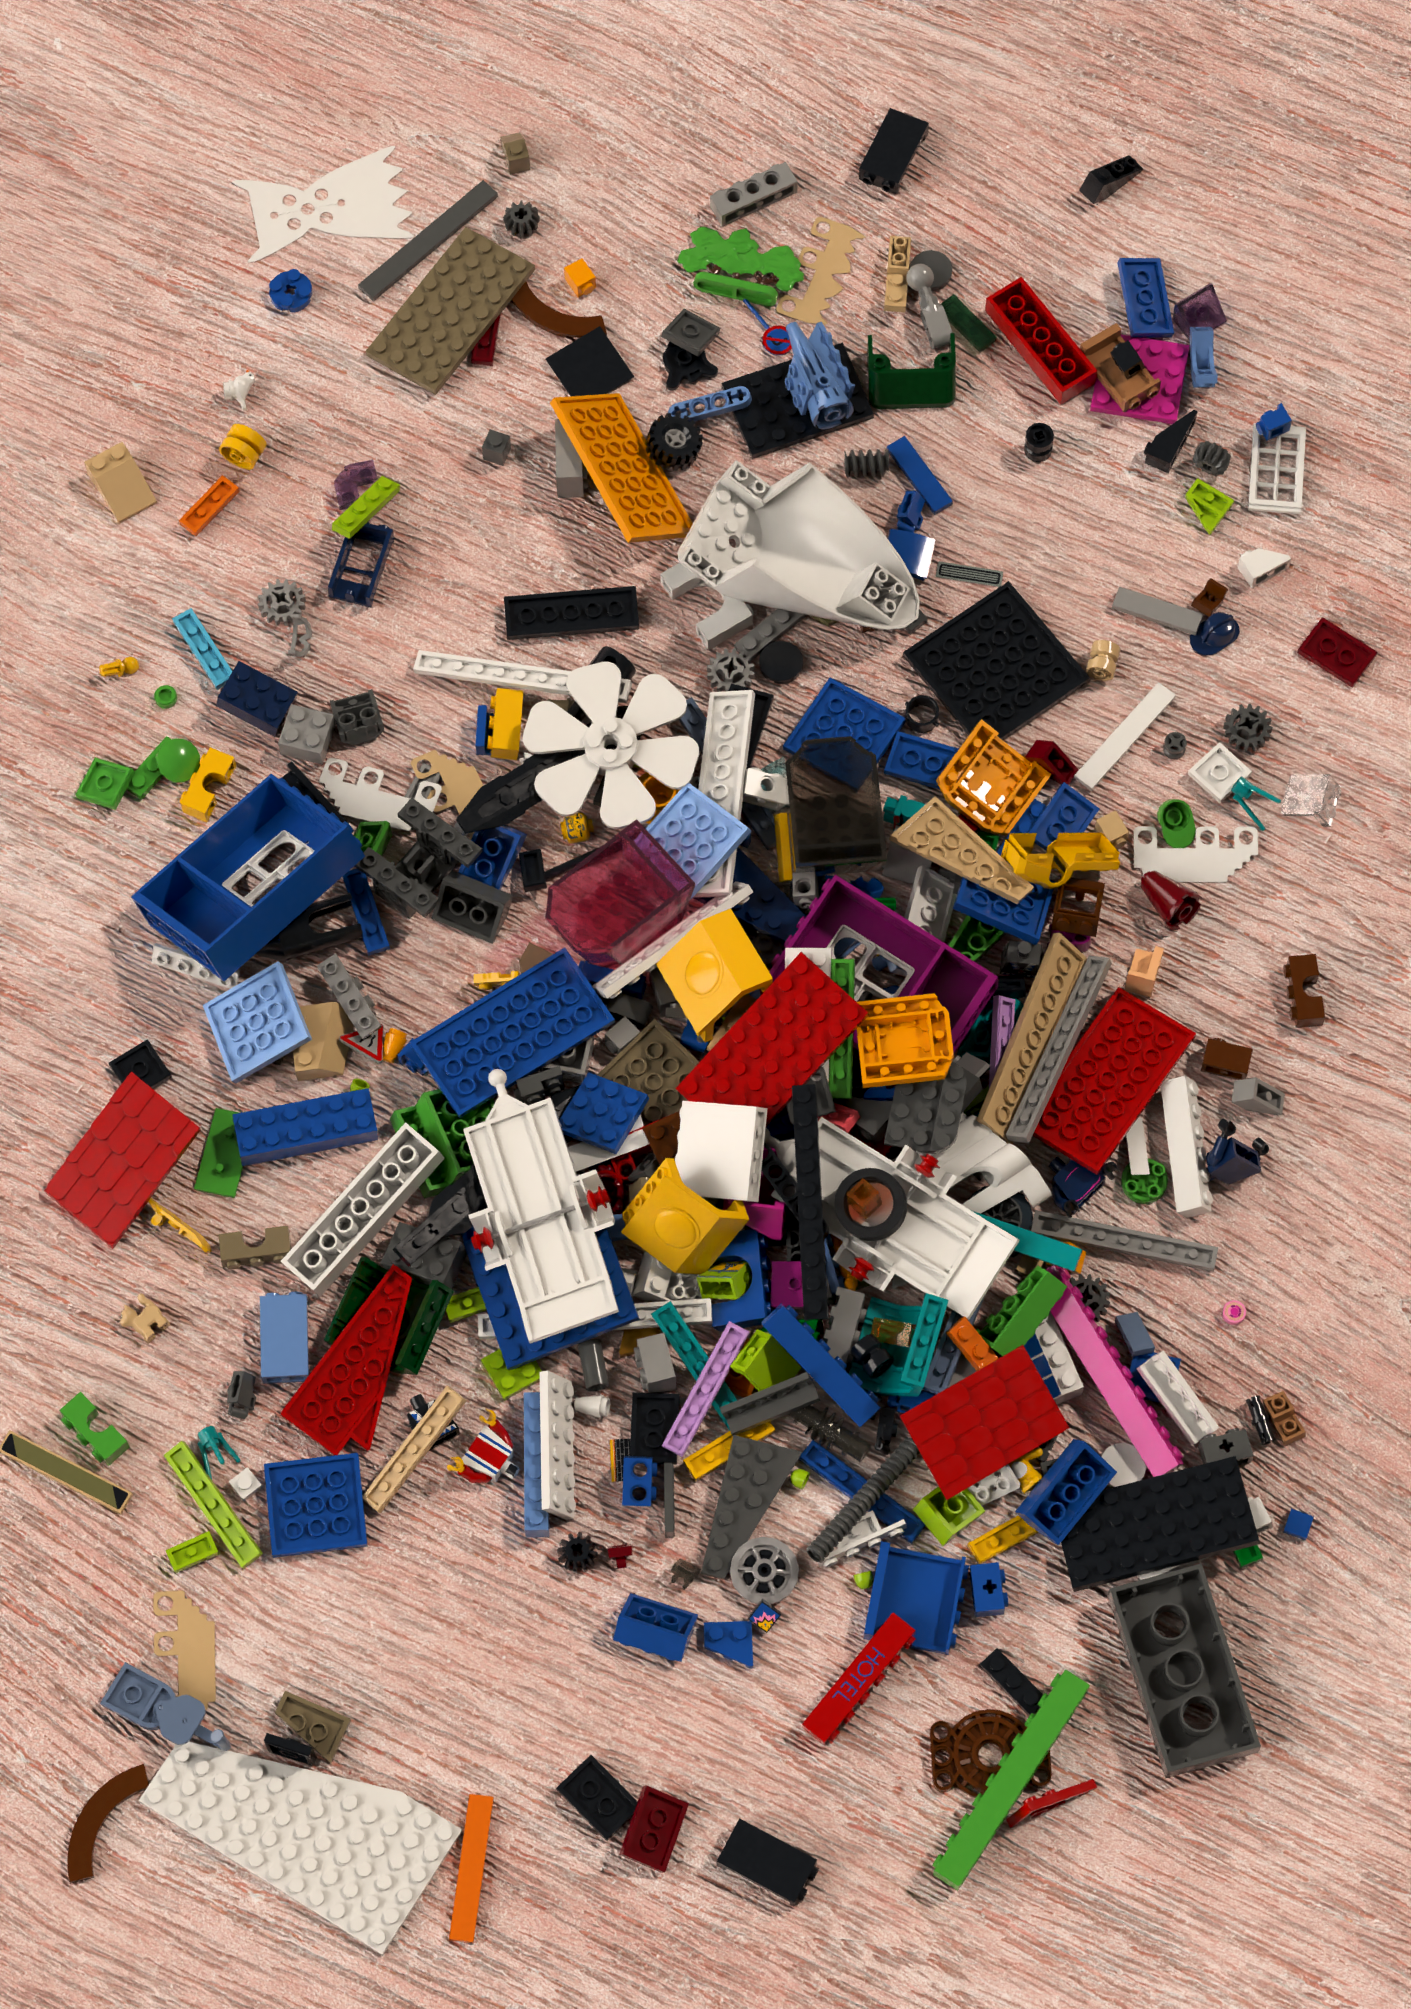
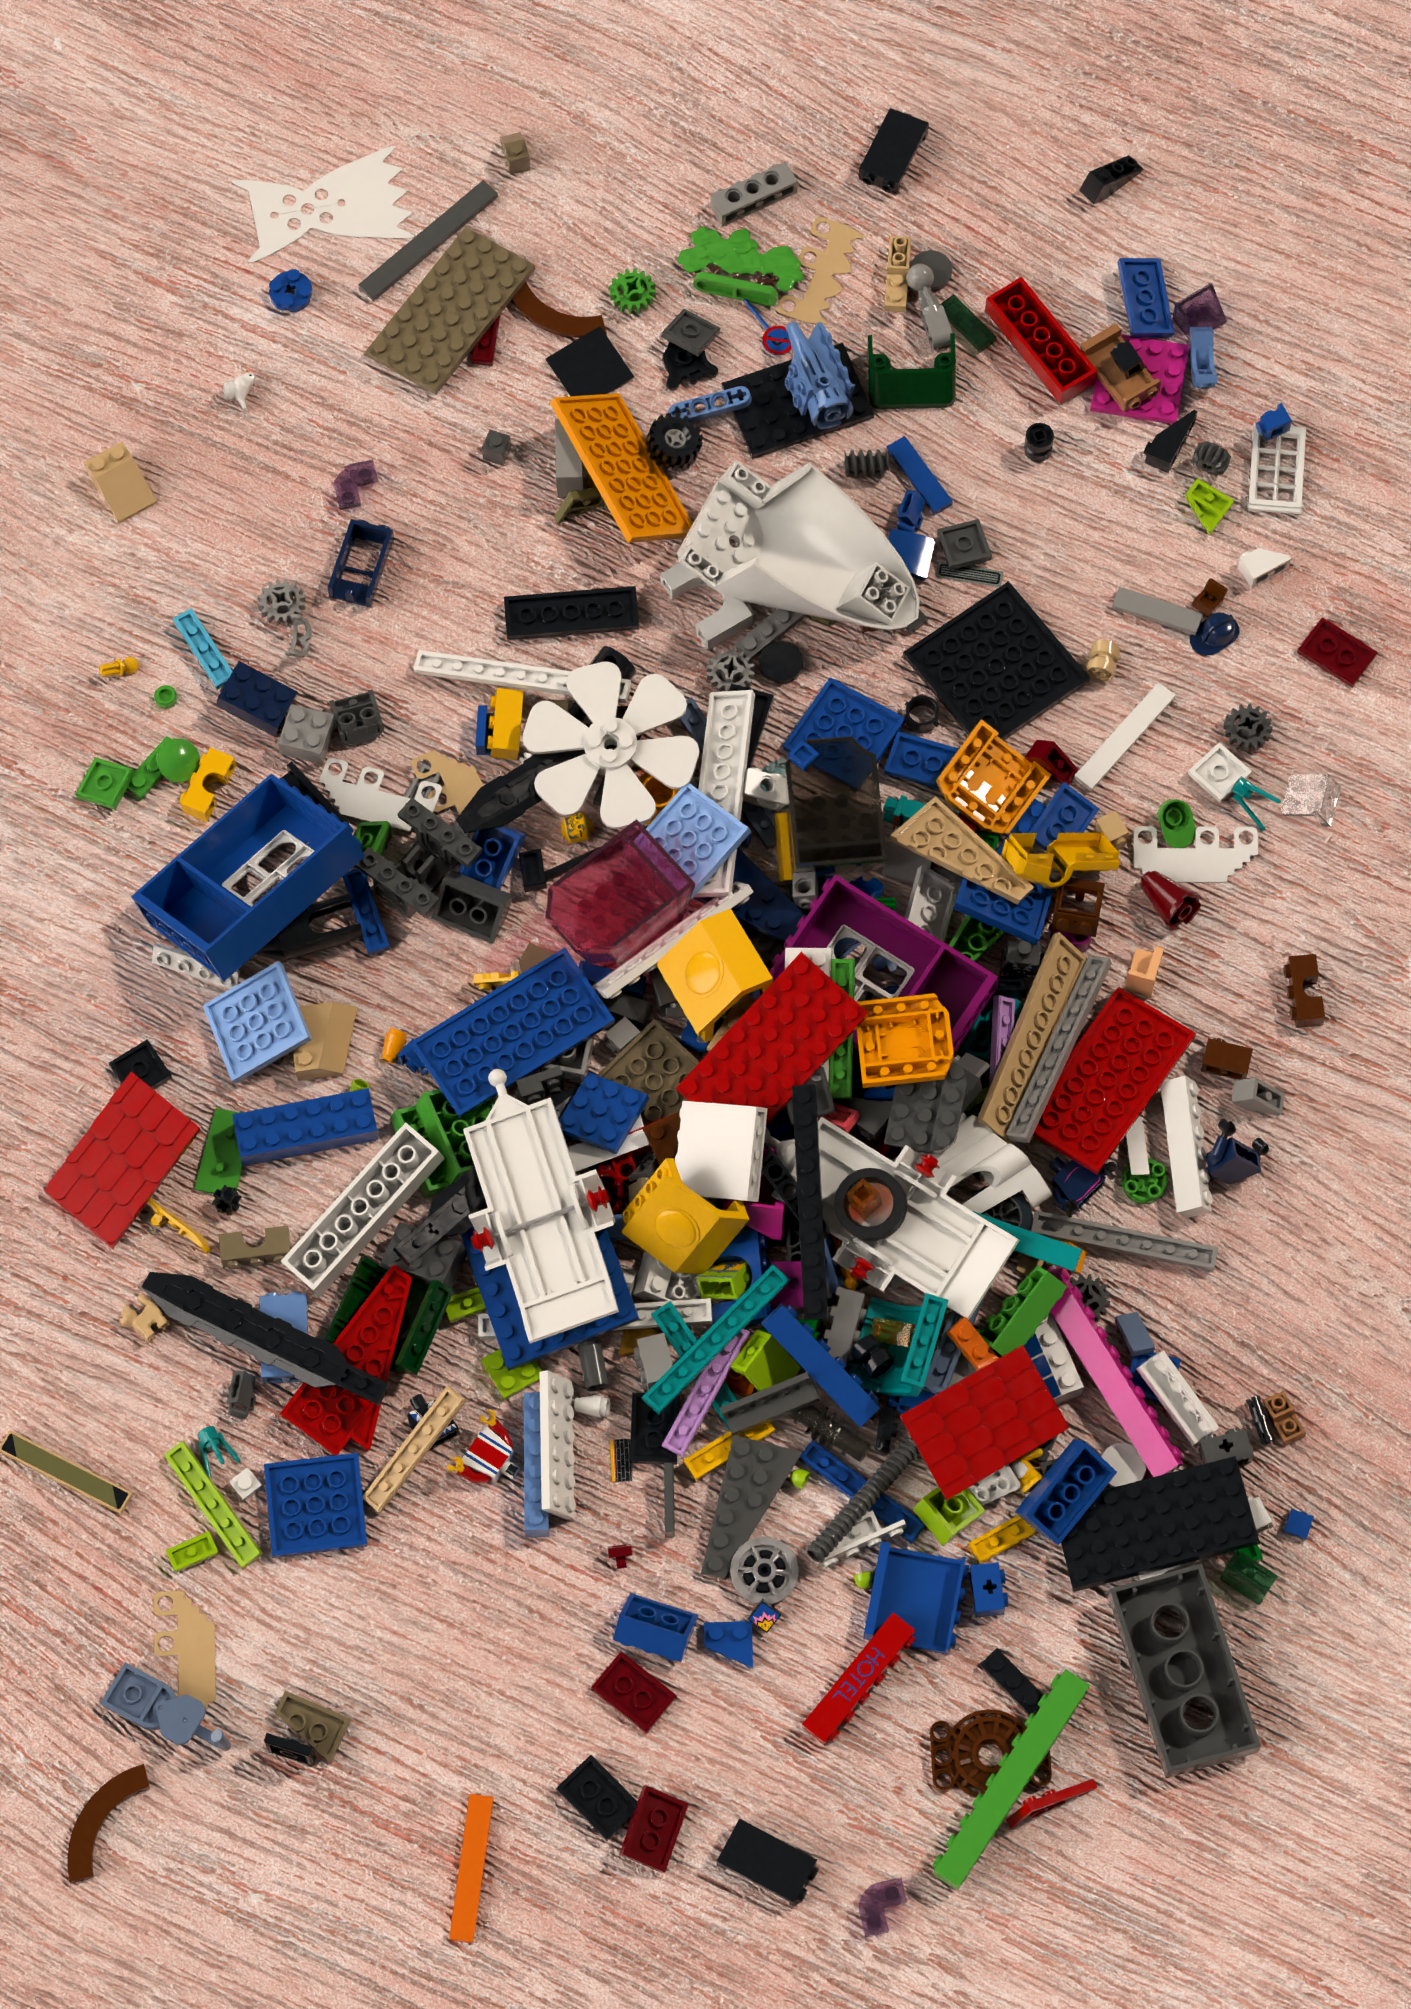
(106, 1444): bright green arch -> none
(209, 505): orange plate -> none
(226, 1200): none -> black gear
(242, 446): yellow wheel -> none
(260, 1335): none -> black plate
(319, 1838): white wing -> none
(350, 996): light grey bracket -> none
(365, 507): lime plate -> none
(369, 1047): piece -> none
(521, 218): dark grey gear -> none
(579, 503): none -> olive wing
(580, 278): light orange brick -> none
(580, 1561): black gear -> none
(632, 1480): blue brick -> none
(633, 293): none -> bright green gear
(633, 1692): none -> dark red tile
(686, 1571): clear smoke tile -> none
(715, 1339): none -> teal tile
(803, 755): none -> blue tile
(873, 1902): none -> clear purple plate
(964, 544): none -> dark grey plate
(1176, 740): dark grey wheel -> none
(1234, 1312): tile -> none
(1248, 1577): none -> clear green panel

